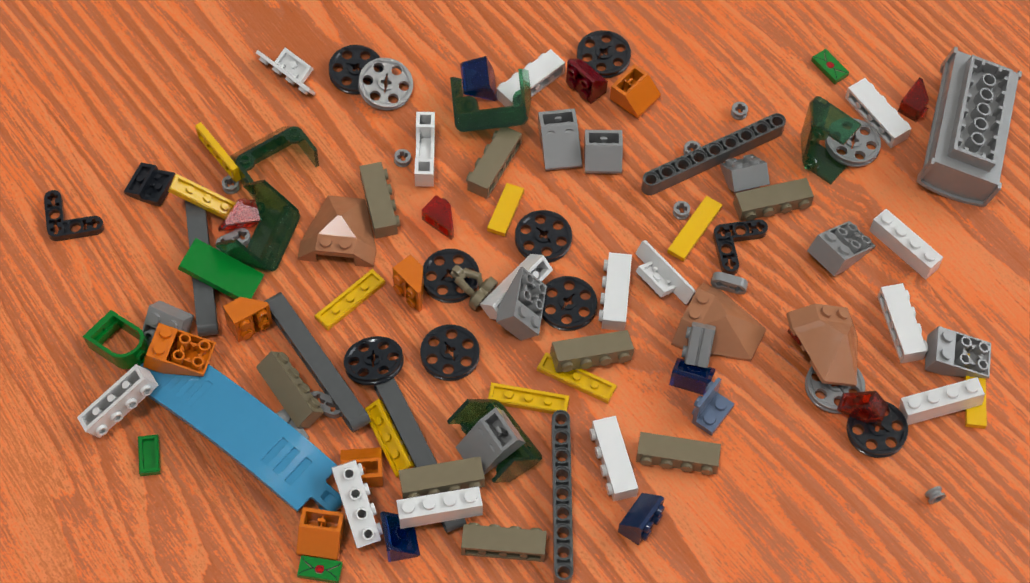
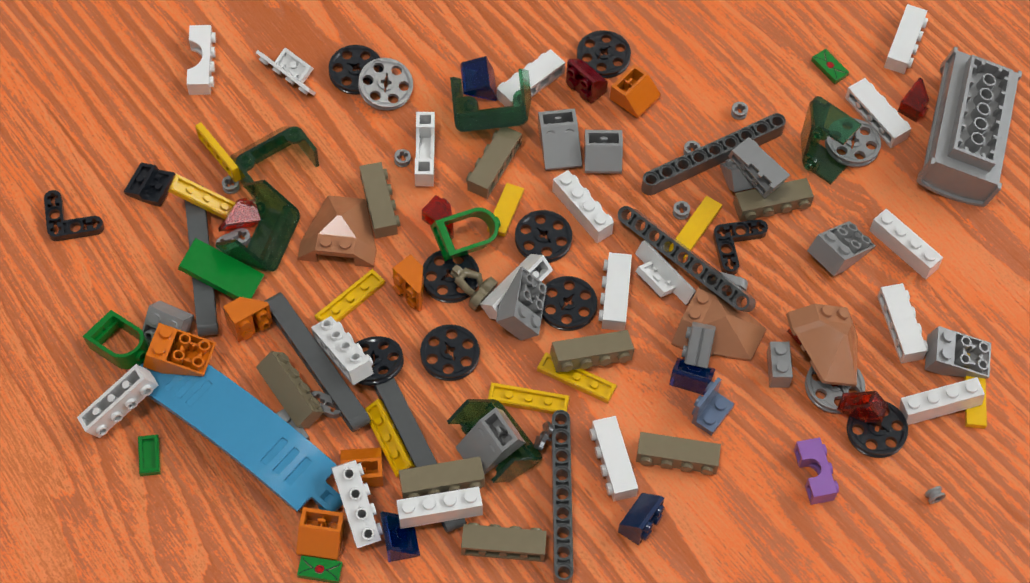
(200, 76): none -> white arch
(342, 350): none -> white brick
(444, 240): none -> green window
(544, 435): none -> flat silver piece
(583, 206): none -> white brick
(691, 264): none -> dark grey beam
(758, 167): none -> light grey wedge
(779, 364): none -> light grey brick
(813, 454): none -> medium lavender arch
(905, 39): none -> white brick

